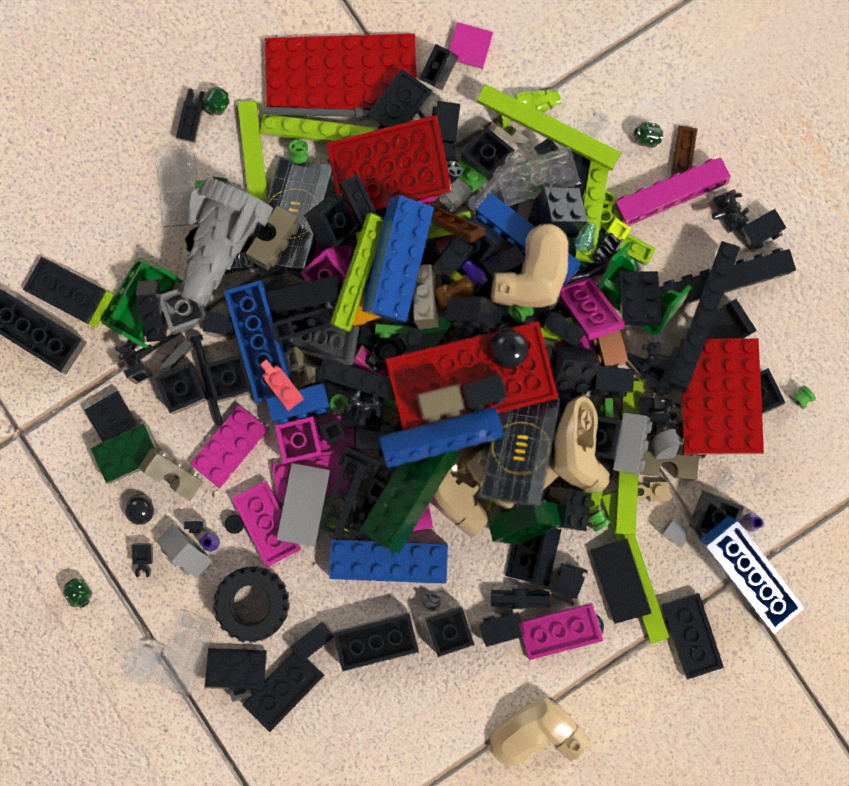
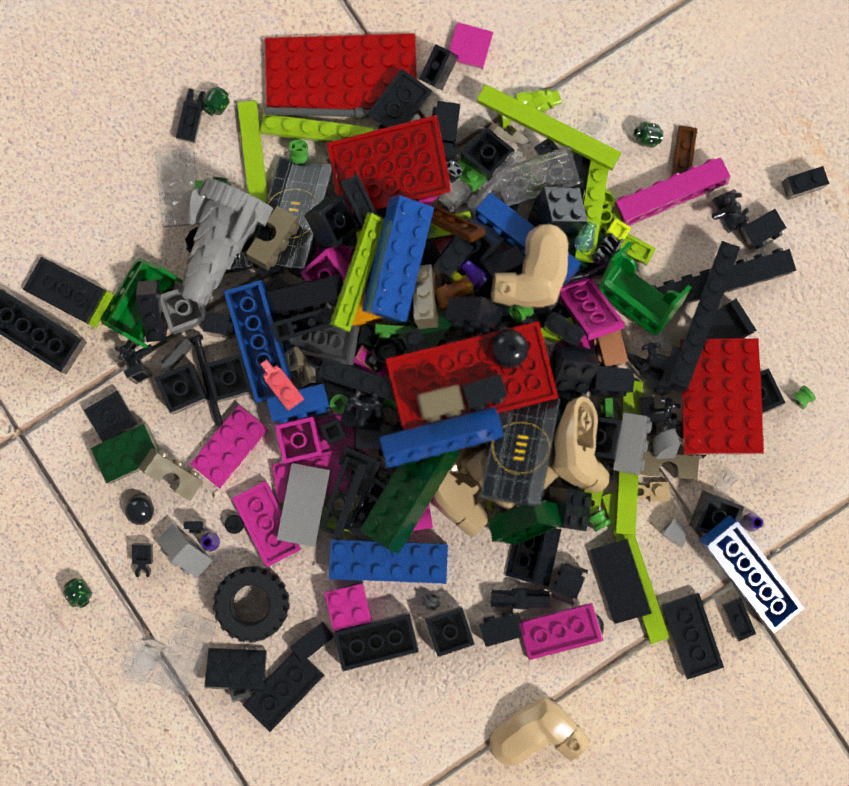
(348, 606): none -> dark pink brick
(640, 298): black plate -> none
(739, 619): none -> black plate
(805, 182): none -> black brick

